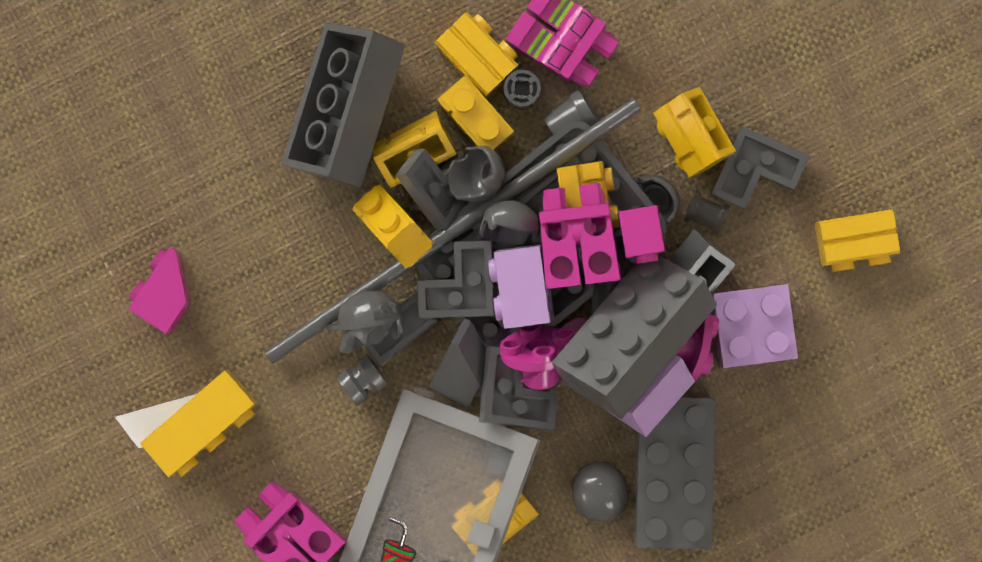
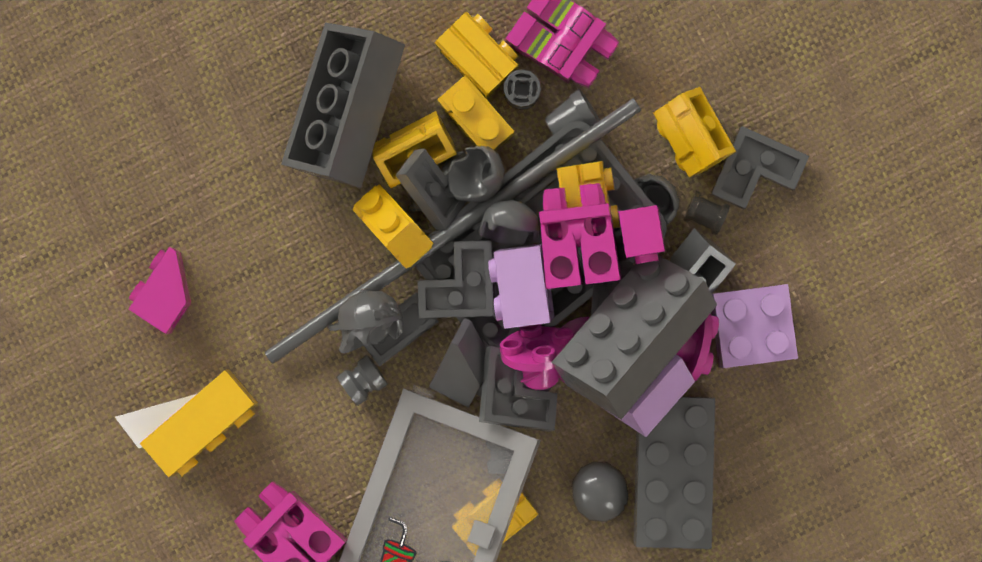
(857, 238): yellow brick -> none

